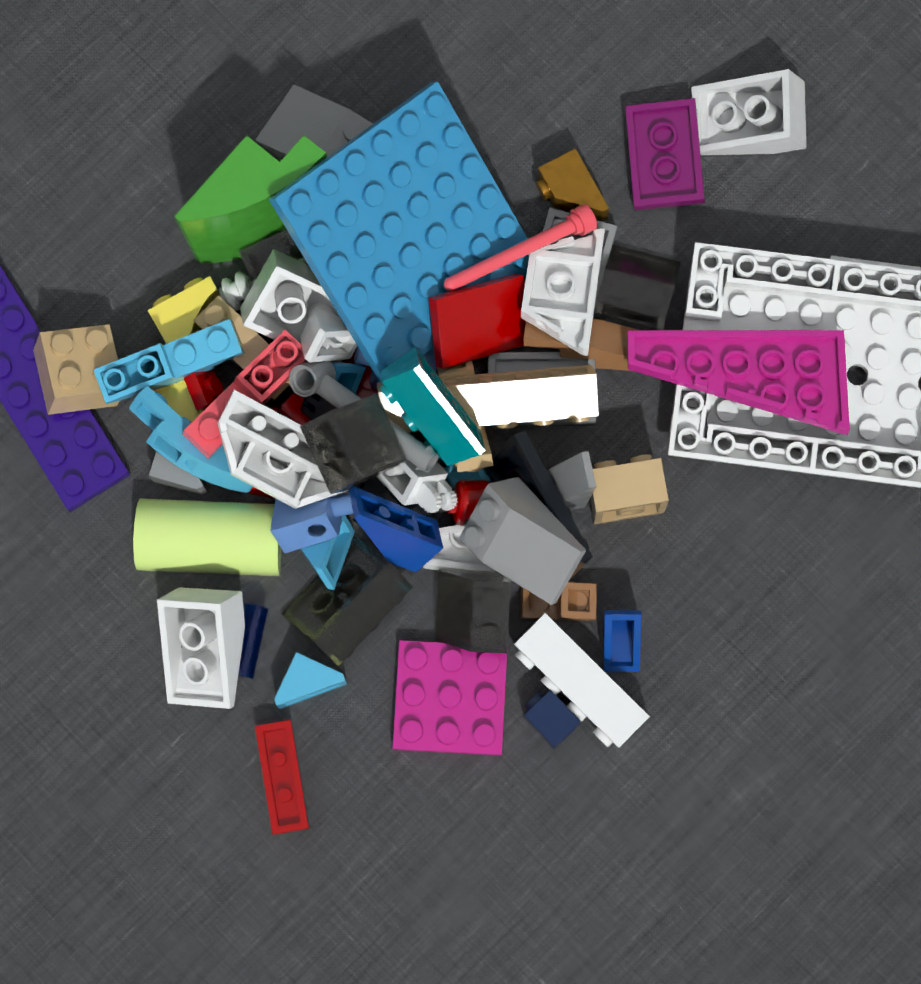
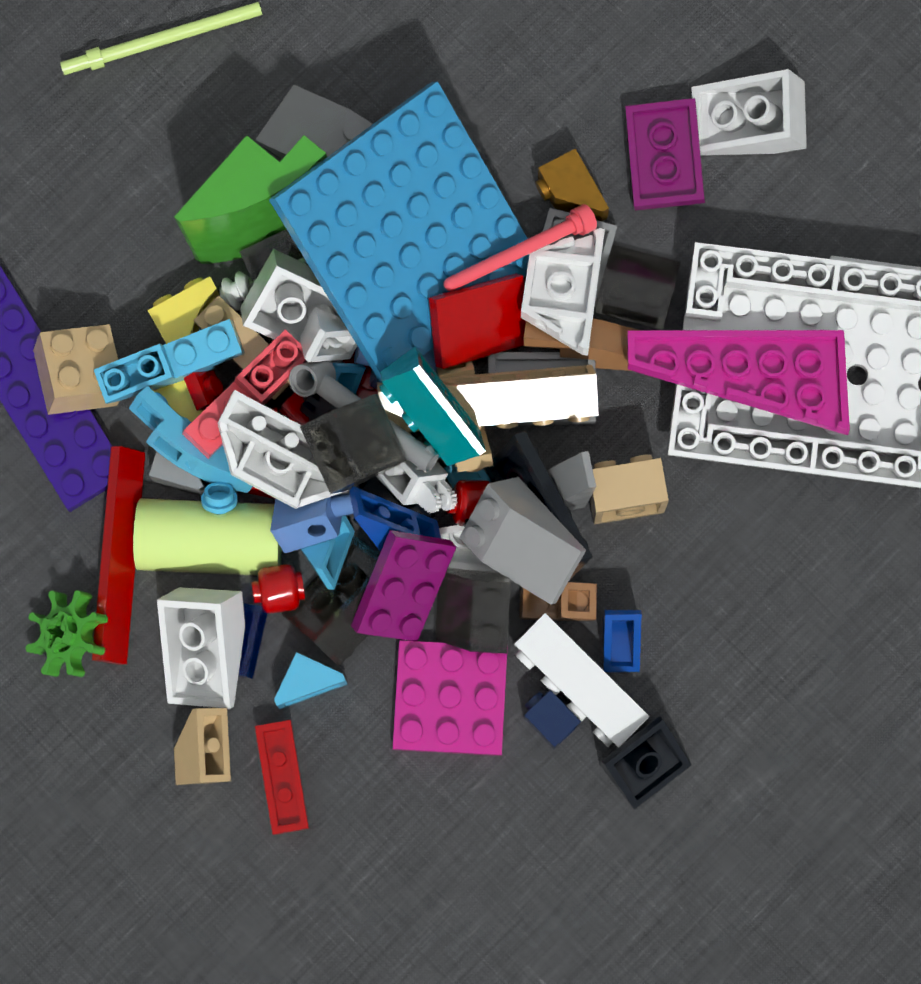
(66, 633): none -> bright green gear
(96, 58): none -> yellowish green bar
(117, 555): none -> red tile
(203, 748): none -> tan slope
(219, 498): none -> medium azure plate
(278, 588): none -> red head
(403, 586): none -> magenta plate
(646, 763): none -> black slope

